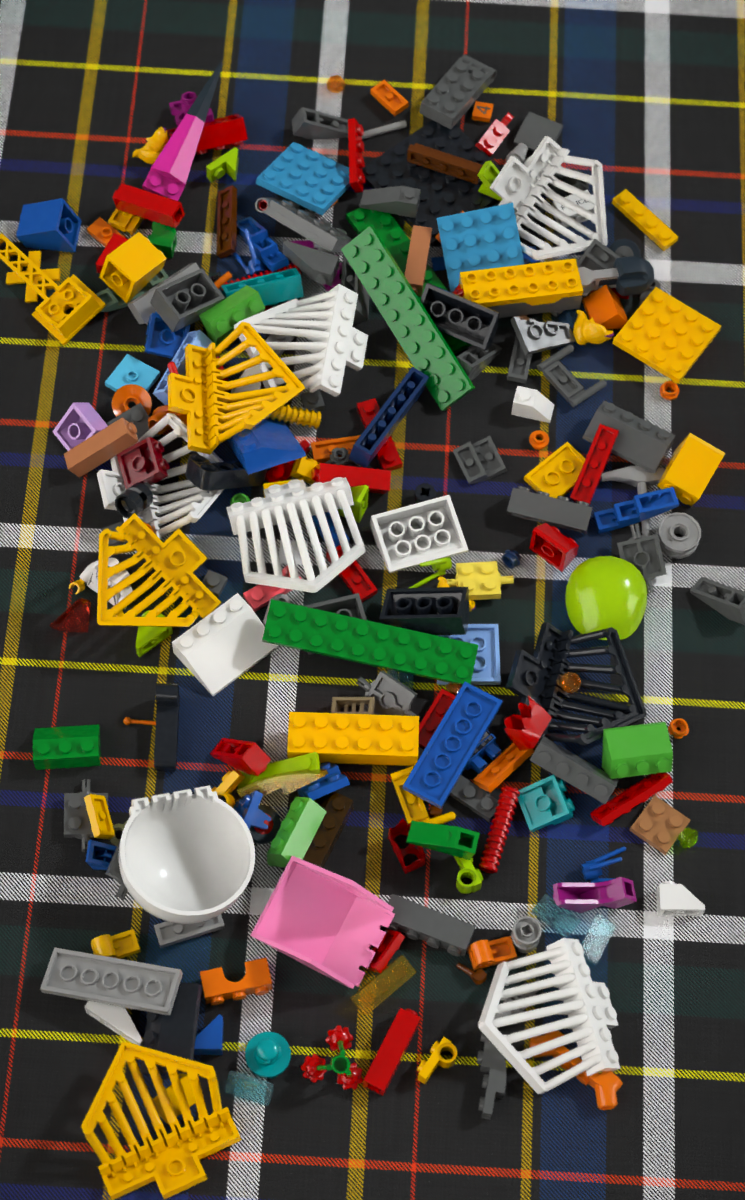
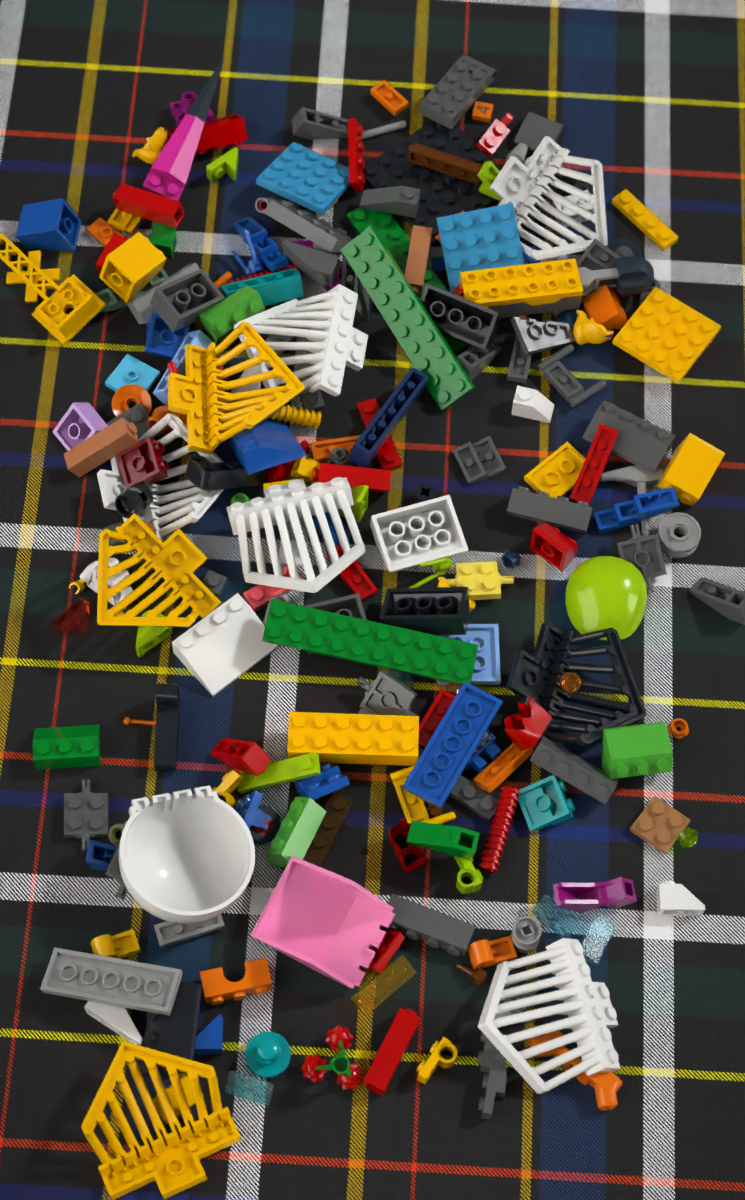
(99, 816): yellow plate -> none
(227, 221): reddish brown plate -> none
(286, 781): clear yellow slope -> none
(335, 84): clear orange plate -> none
(339, 702): dark tan slope -> none
(539, 444): orange plate -> none
(592, 868): blue plant -> none
(630, 798): red plate -> none
(669, 386): orange plate -> none

